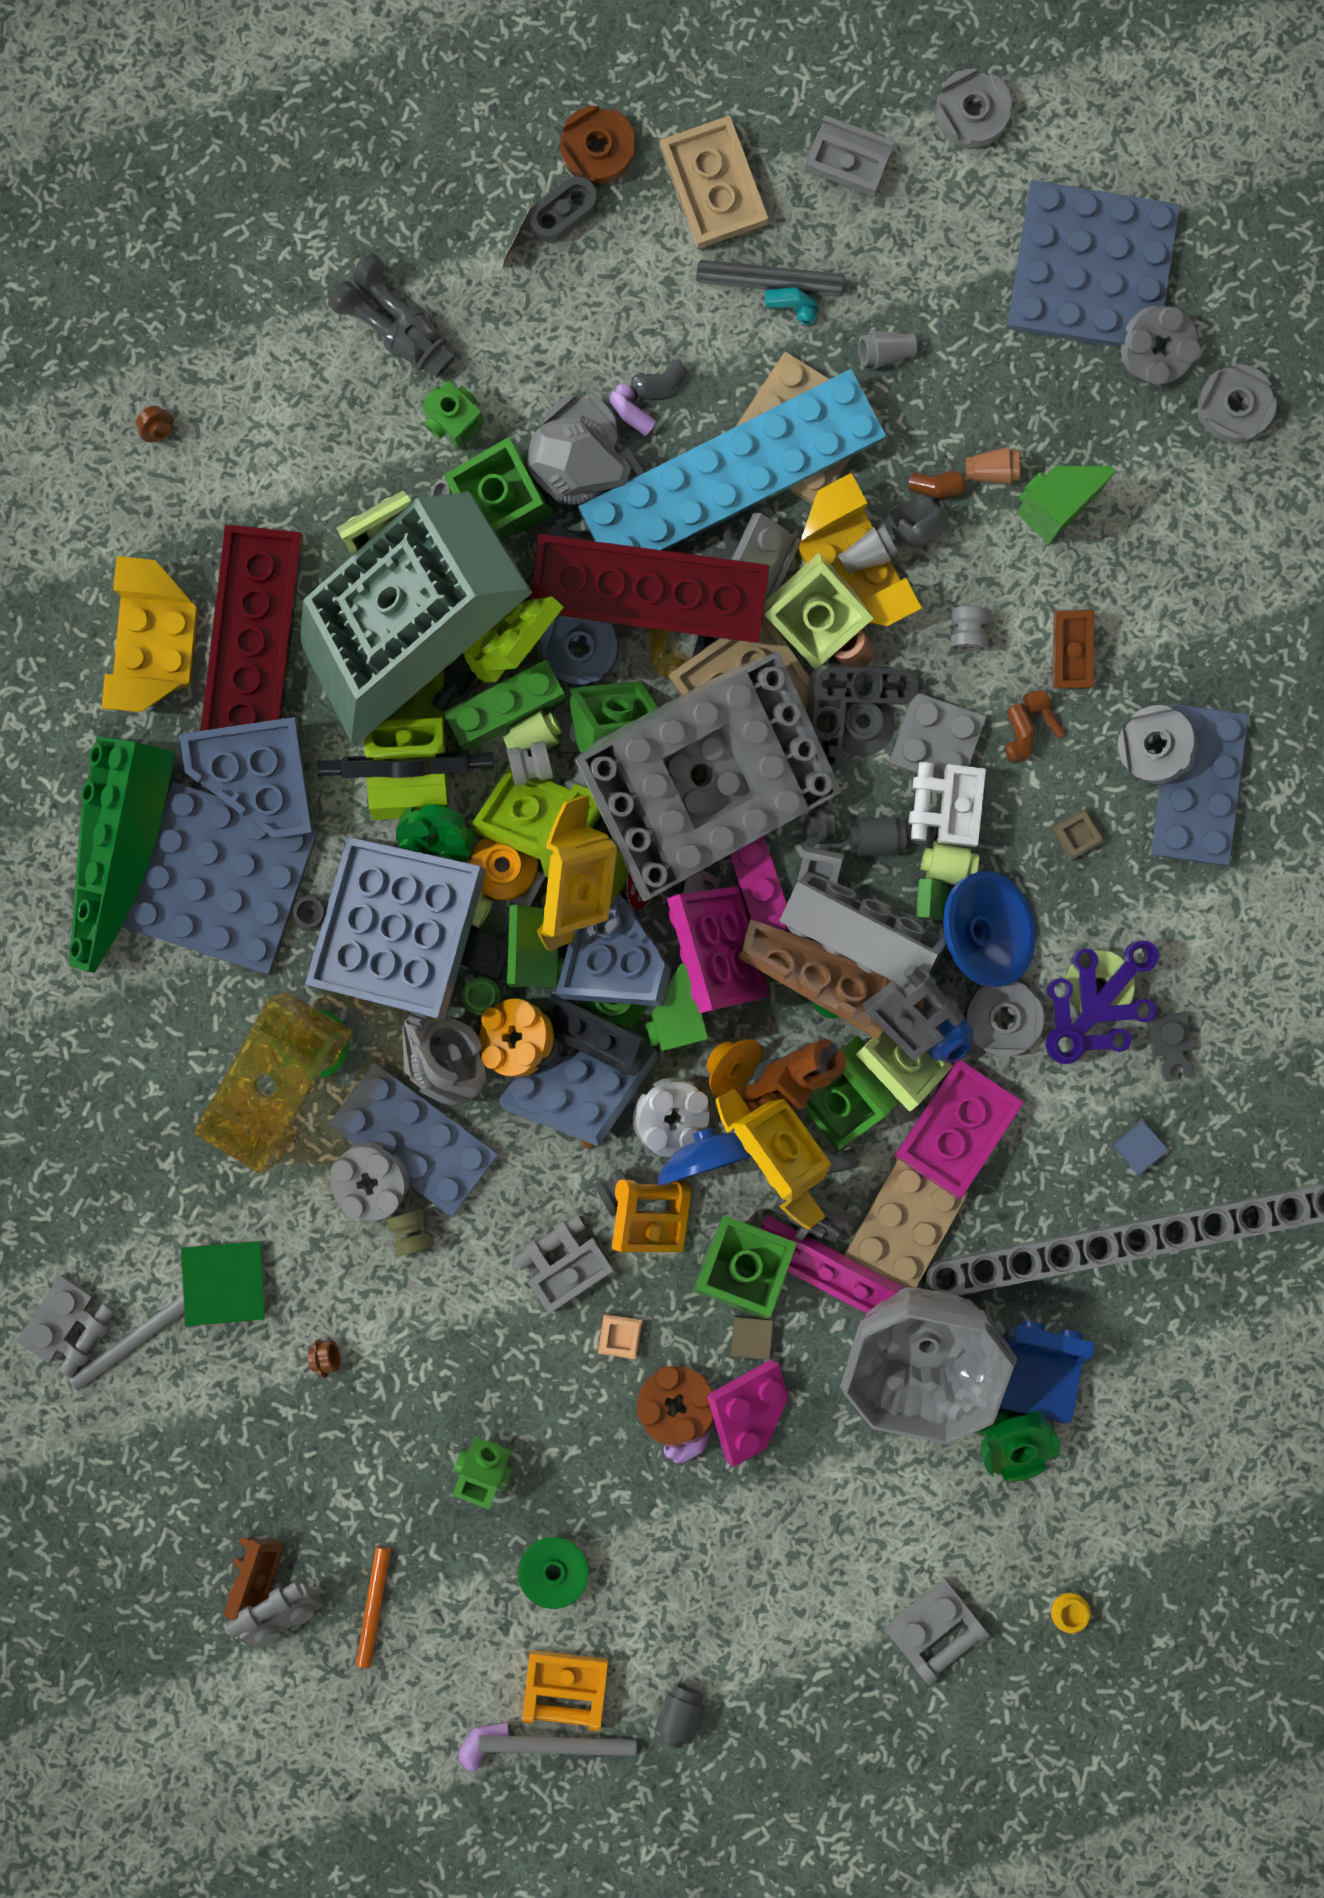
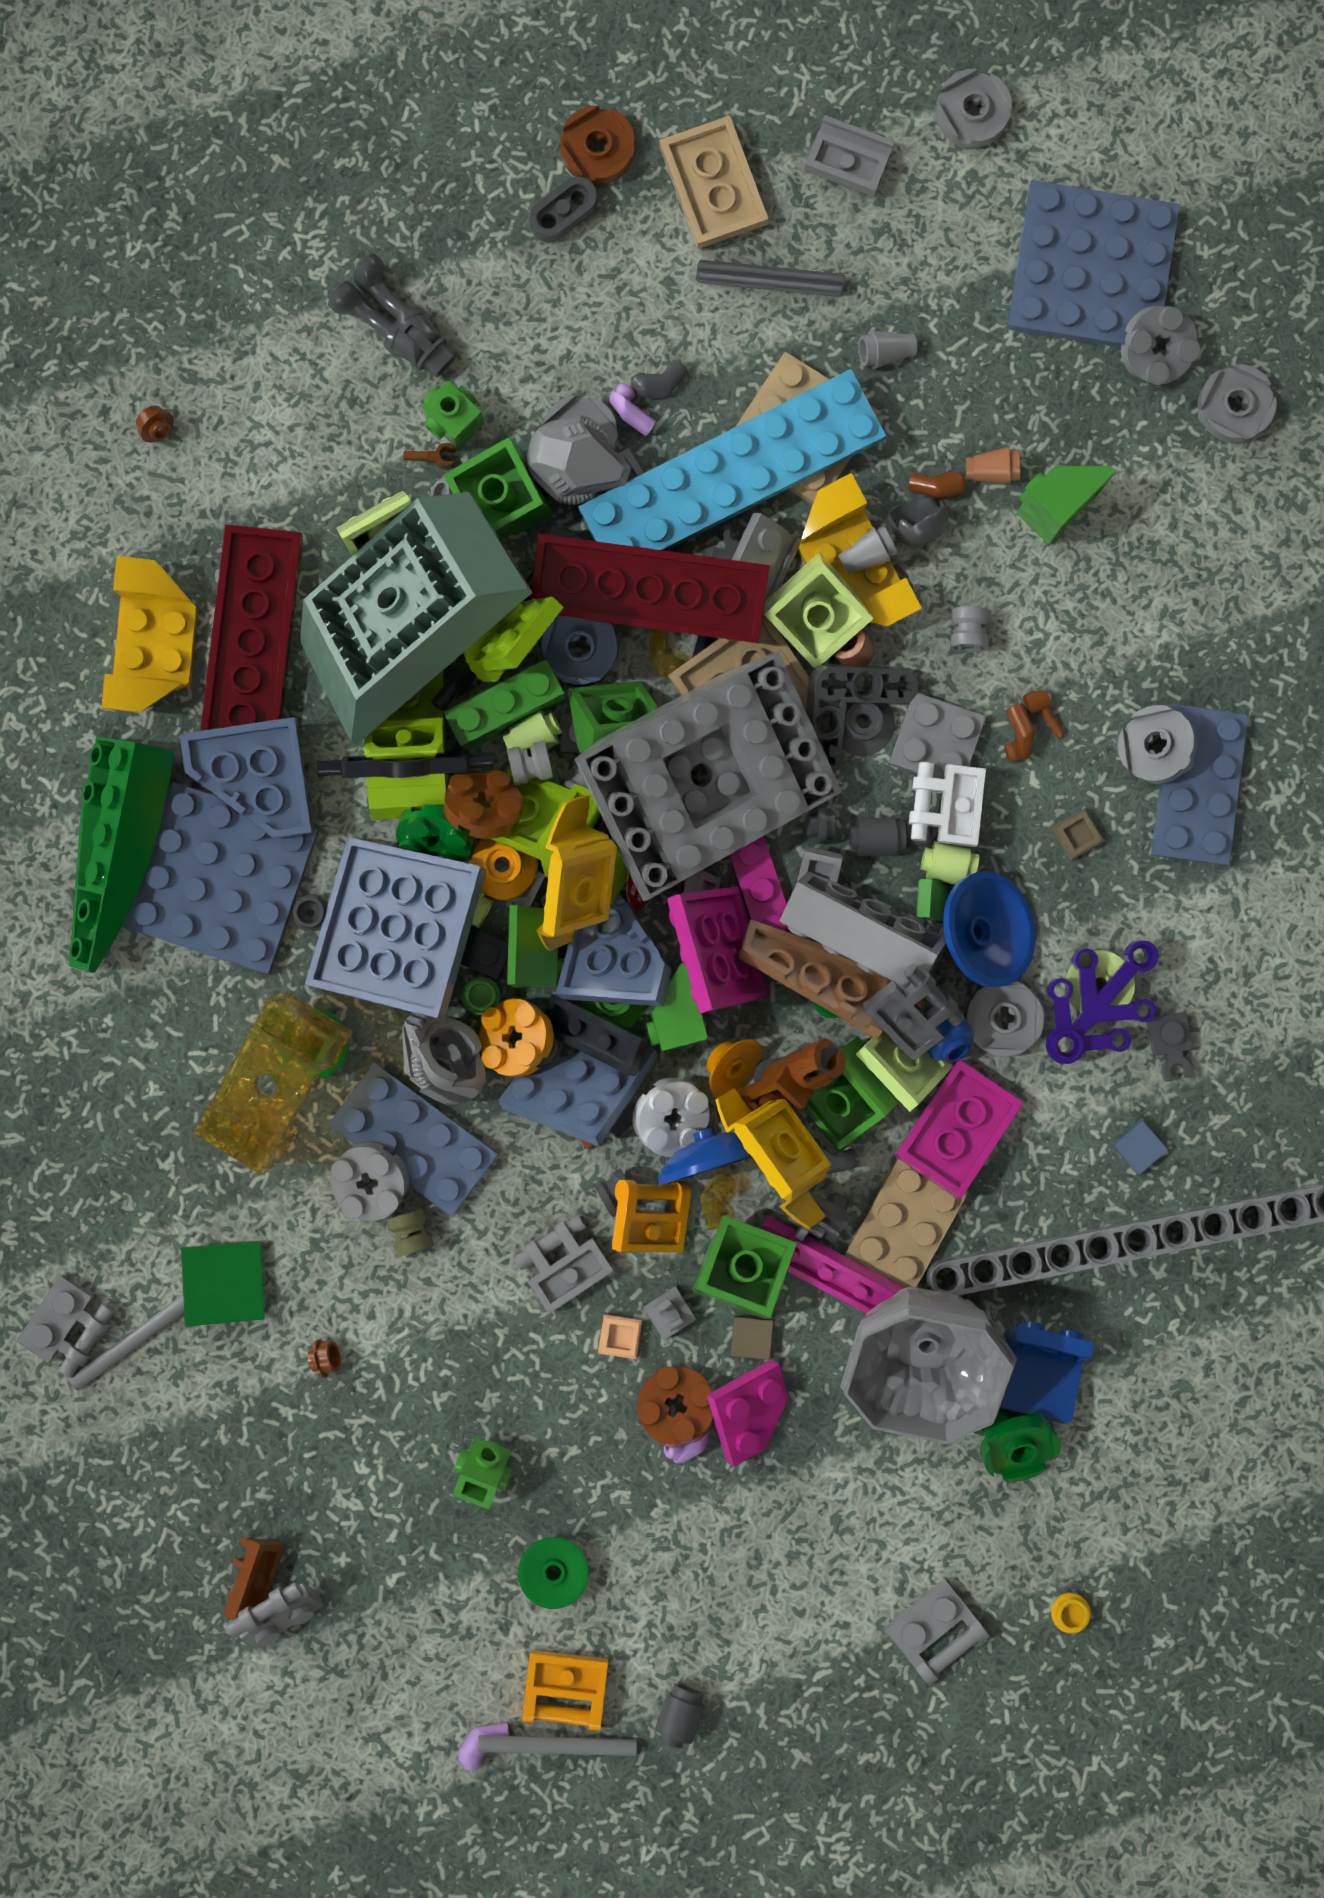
(373, 1607): orange bar -> none
(432, 456): none -> dark orange hand
(493, 788): none -> dark orange plate
(517, 234): sticker -> none
(669, 1313): none -> light grey tile
(714, 1196): none -> clear yellow arm
(796, 300): teal arm -> none
(1073, 648): dark orange plate -> none

